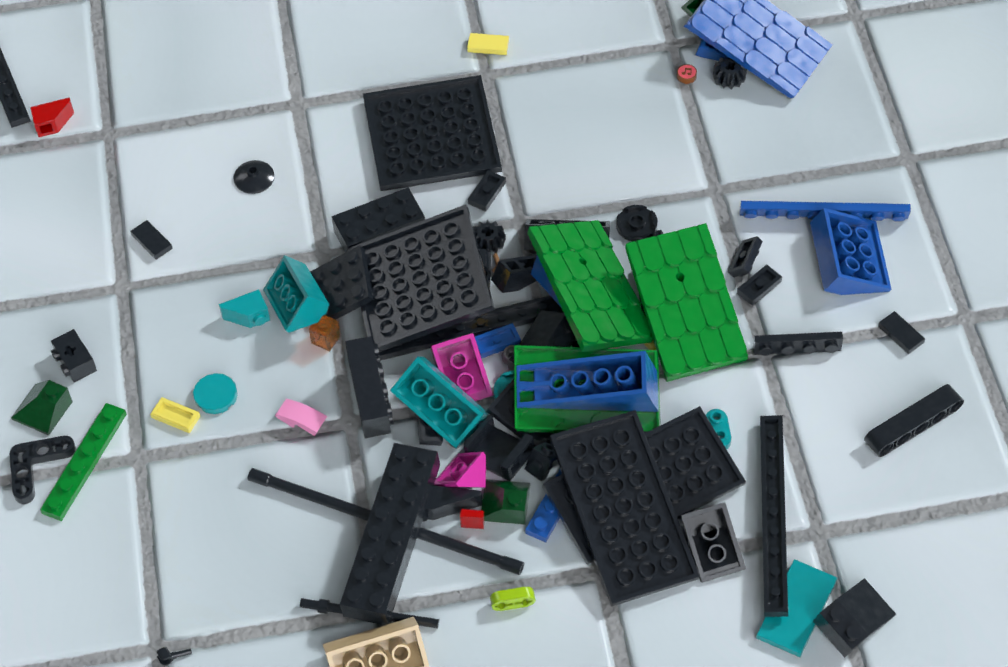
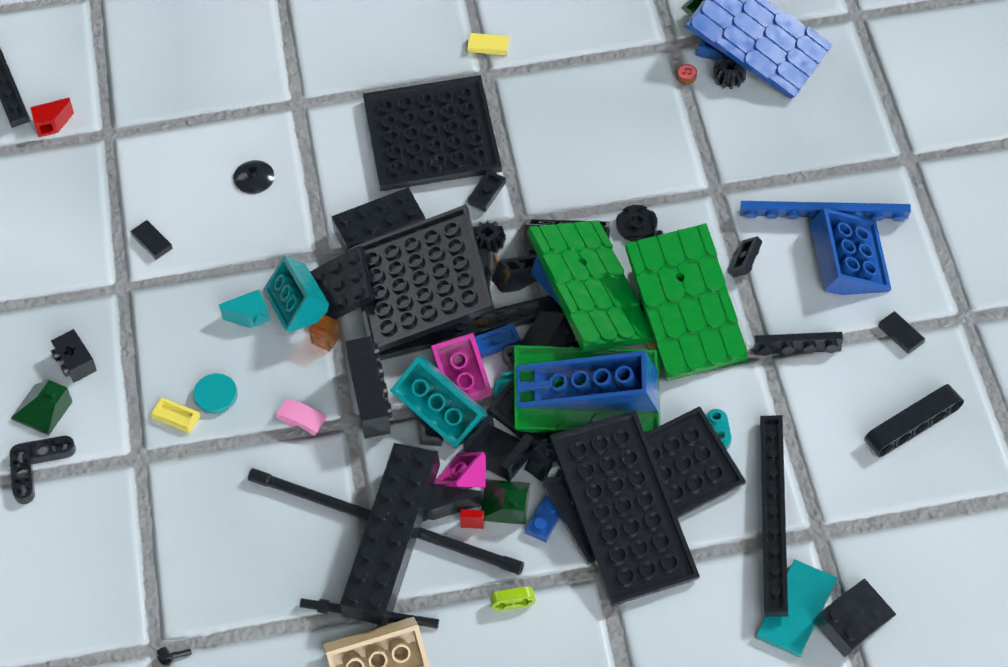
(83, 462): green plate -> none
(712, 542): black slope -> none
(759, 285): black plate -> none

